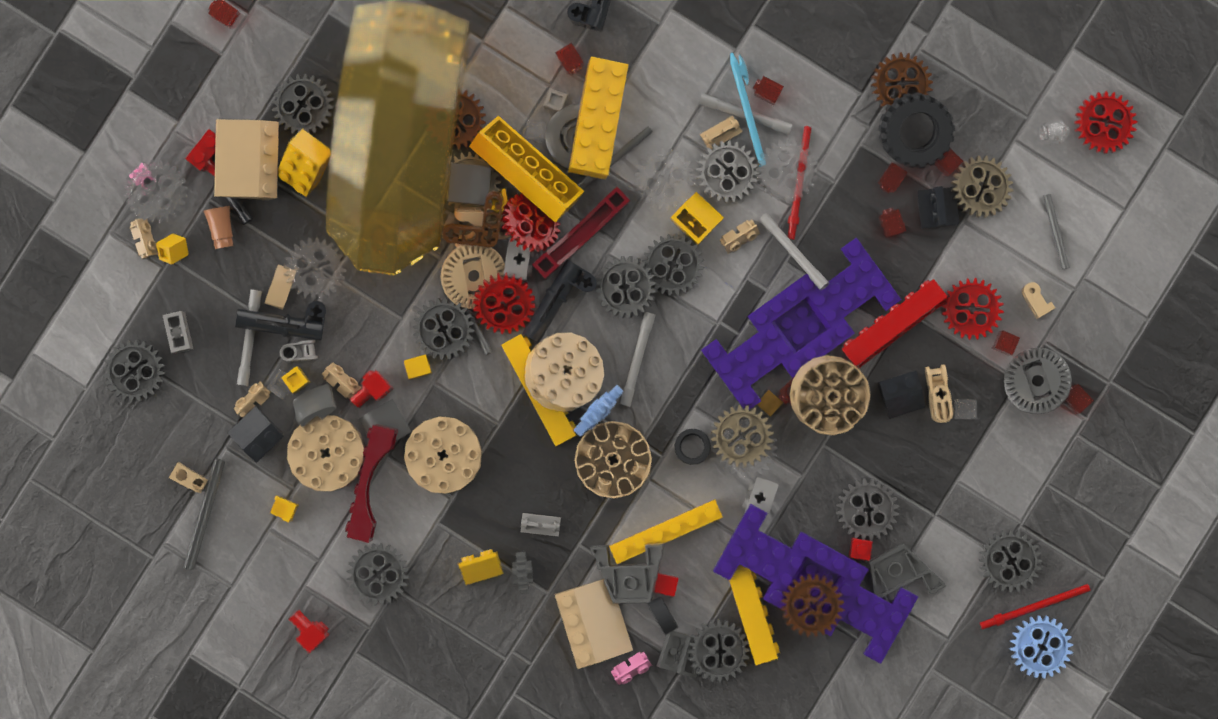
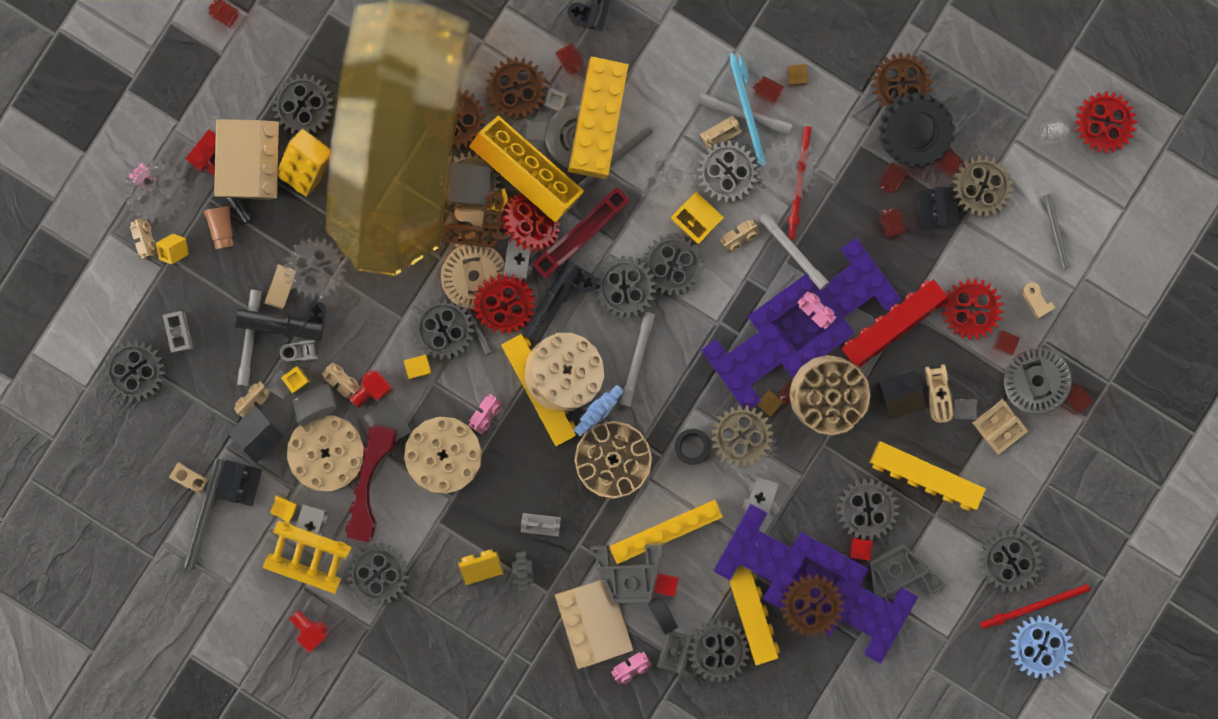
(238, 483): none -> black bracket
(300, 572): none -> yellow fence
(312, 514): none -> light grey brick
(481, 421): none -> bright pink hinge
(521, 105): none -> reddish brown gear
(797, 74): none -> pearl gold tile
(812, 303): none -> bright pink hinge
(927, 475): none -> yellow brick
(1000, 427): none -> tan slope

